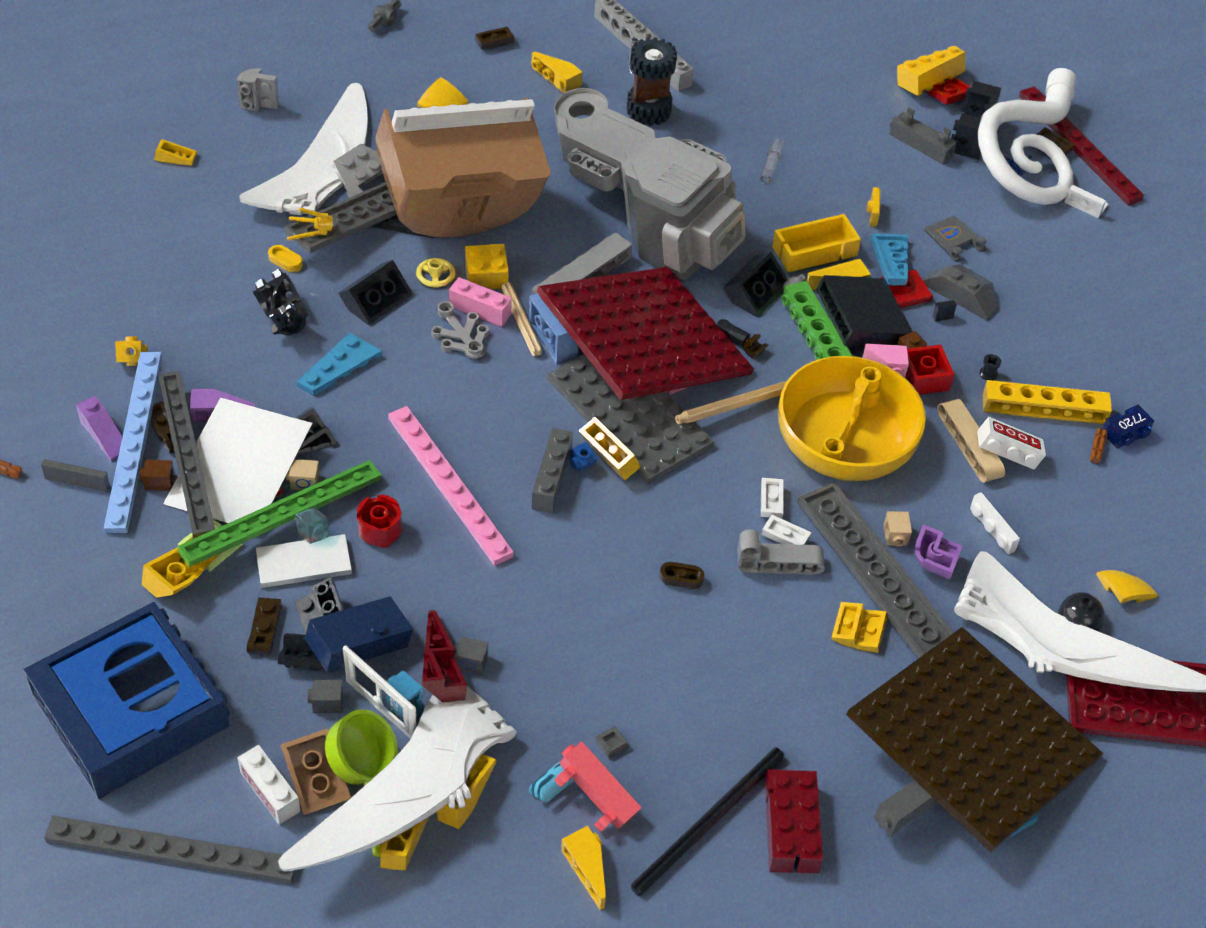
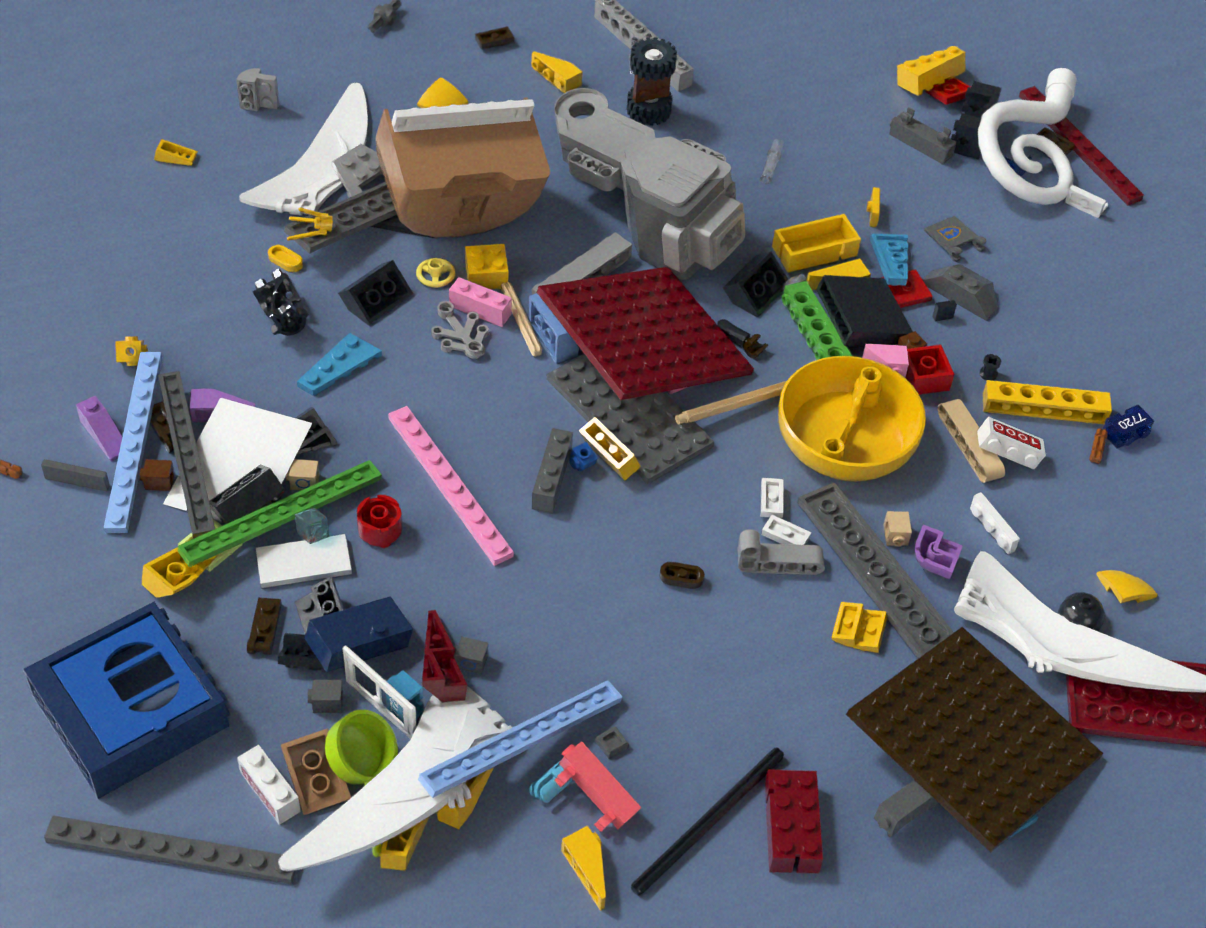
(247, 494): none -> black slope
(518, 739): none -> light blue plate

